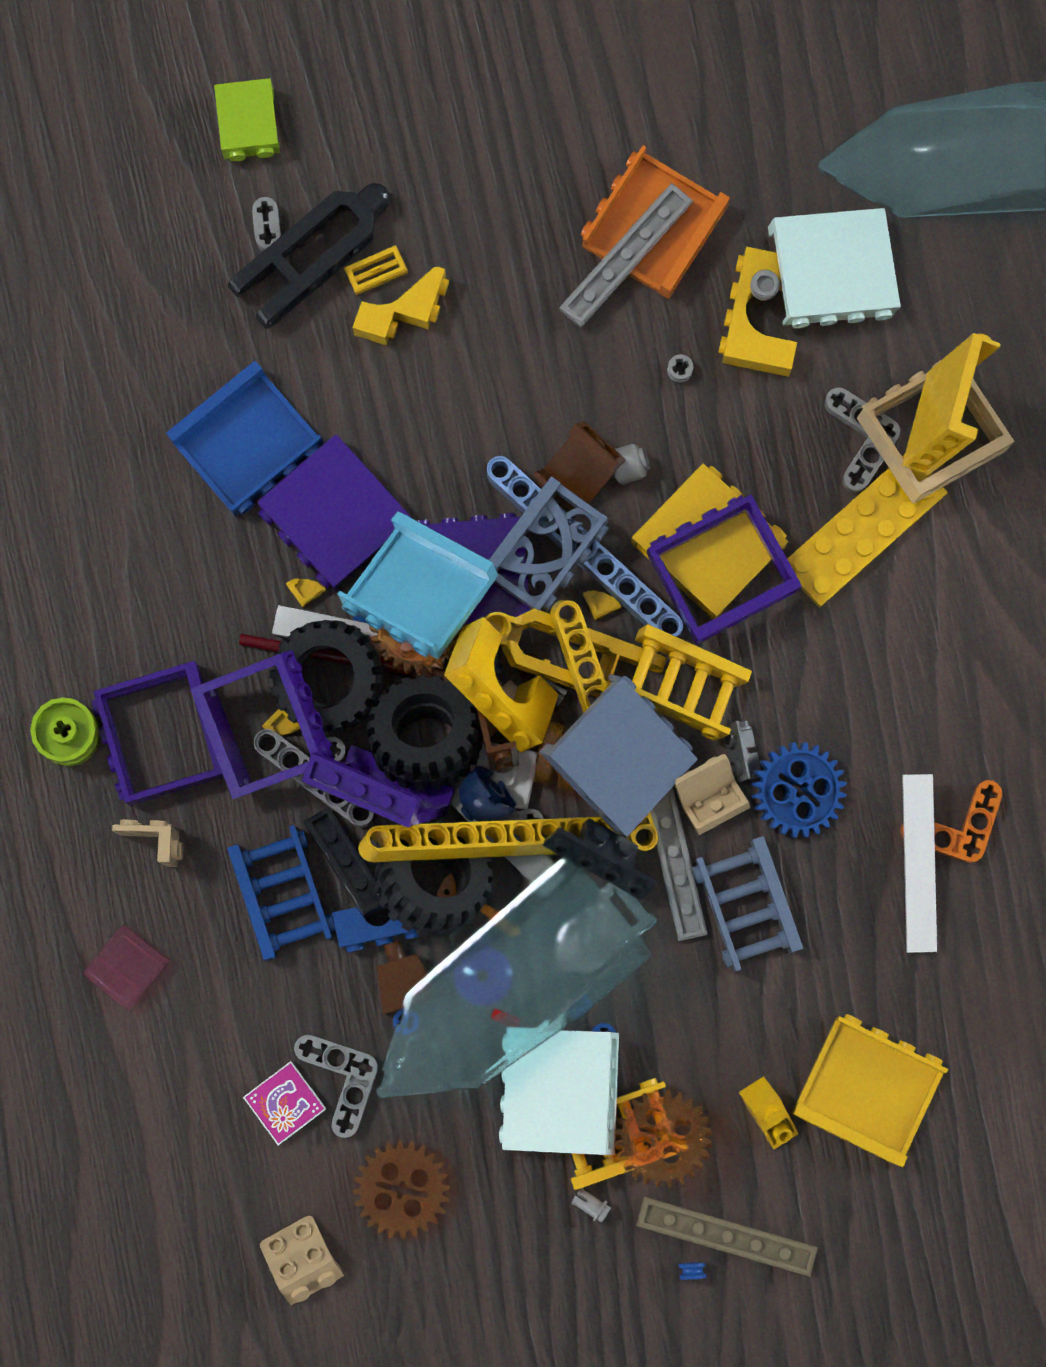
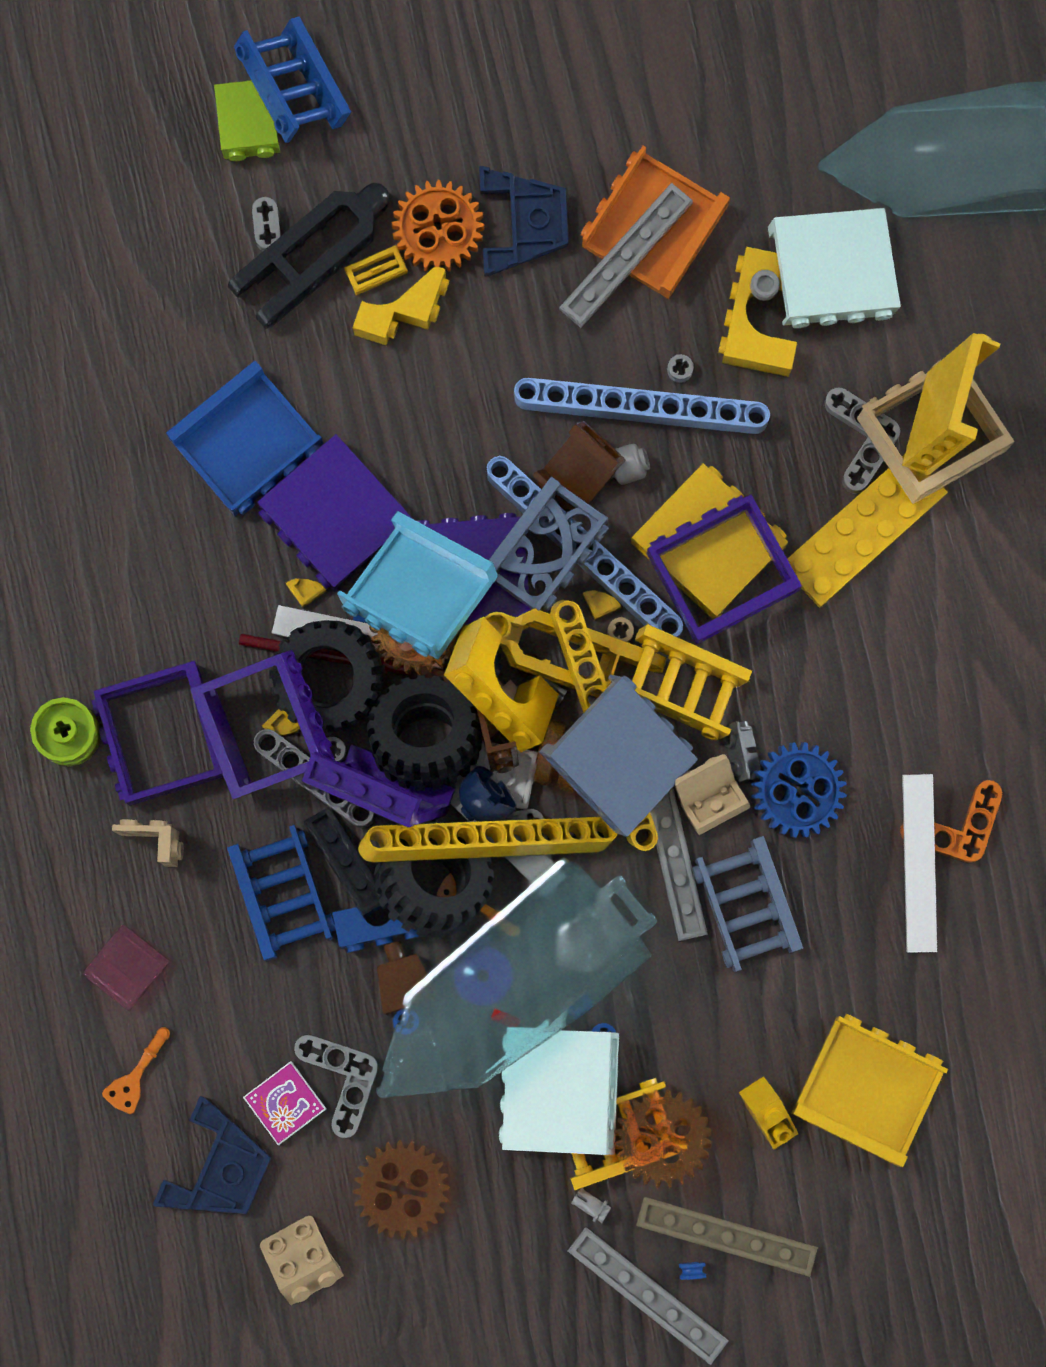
(133, 1079): none -> orange piece
(230, 1171): none -> dark blue wing
(309, 63): none -> blue fence
(431, 202): none -> orange gear
(536, 218): none -> dark blue wing
(604, 855): black bracket -> none
(623, 621): none -> tan bush
(648, 1295): none -> light grey tile
(655, 400): none -> light blue beam

